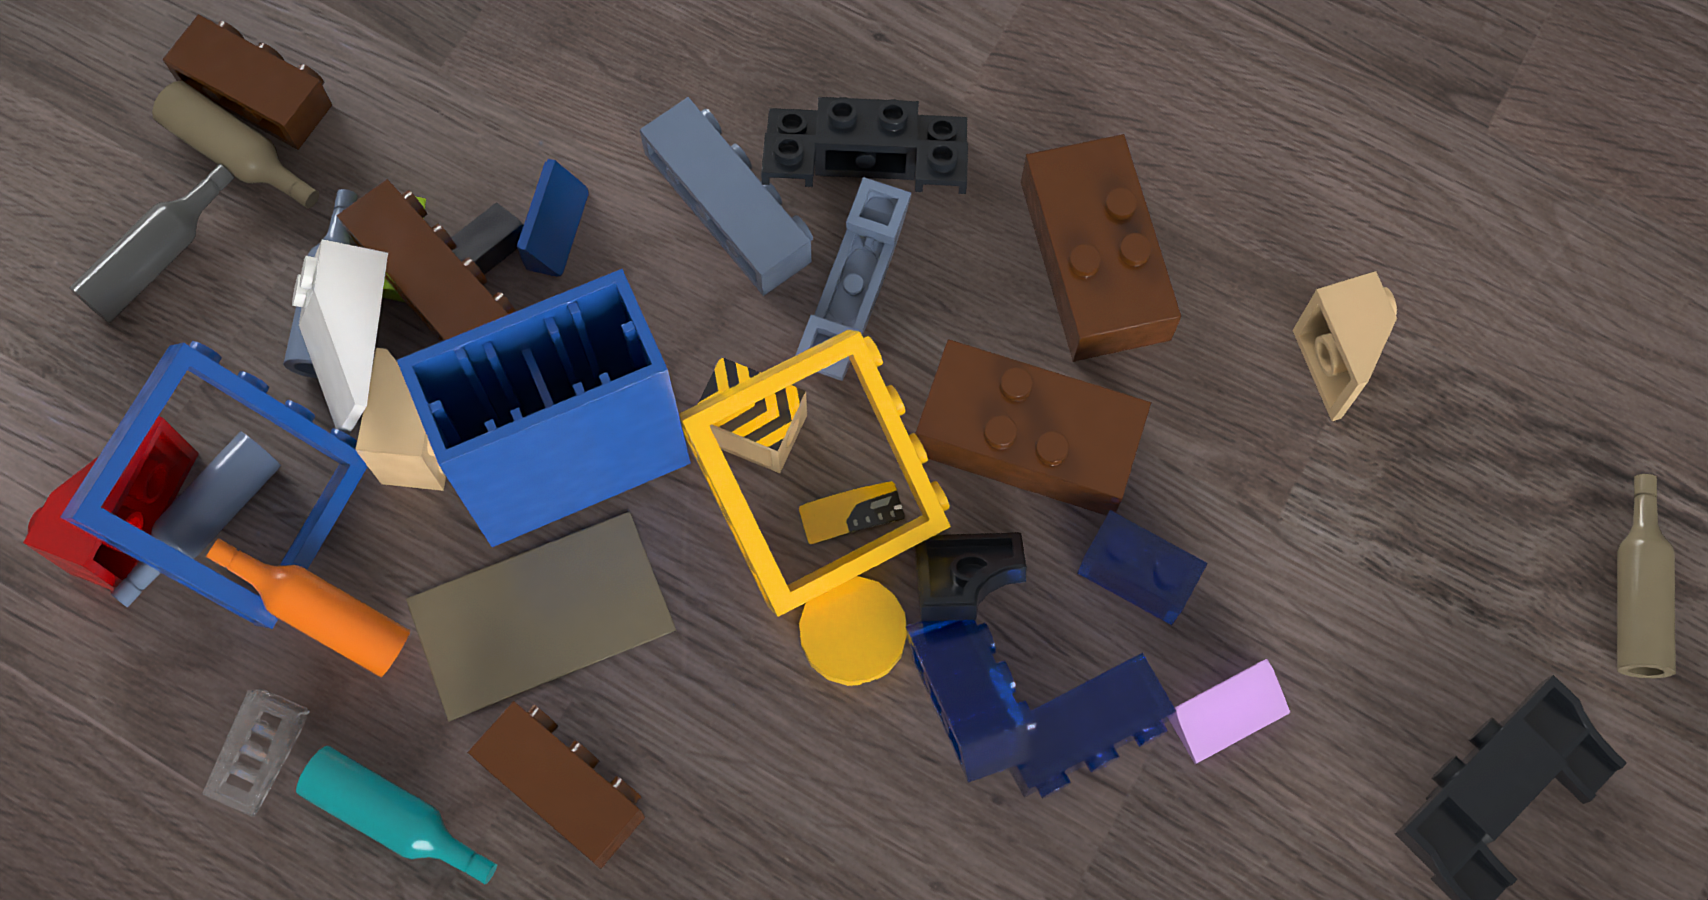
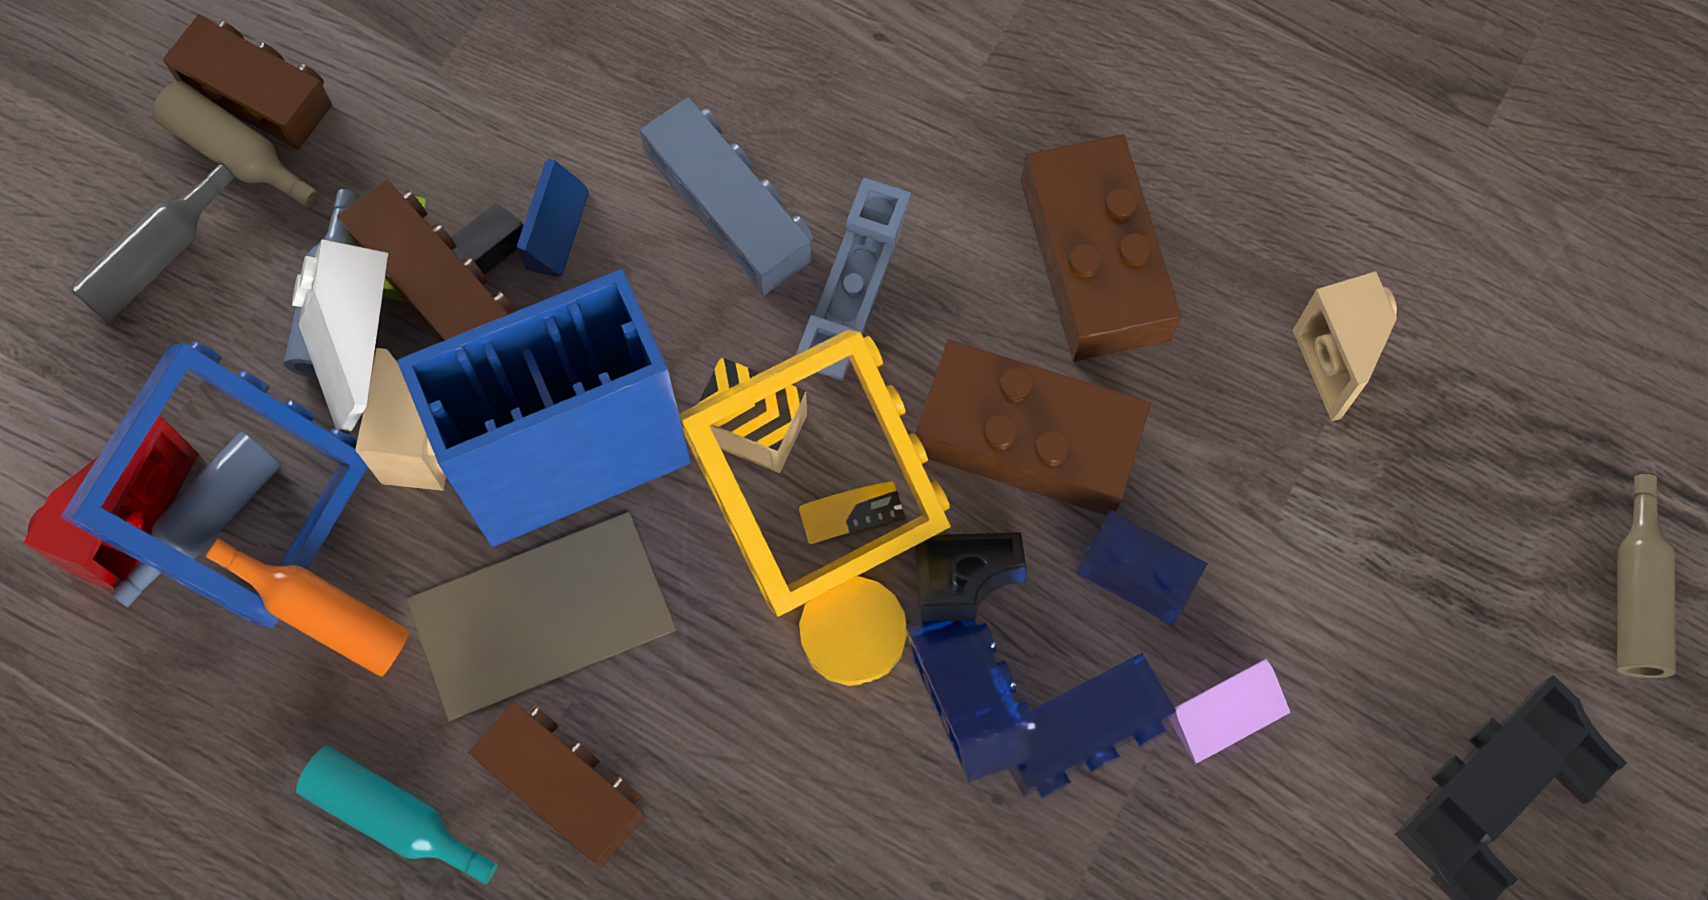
(238, 742): clear slope -> none
(866, 141): black bracket -> none

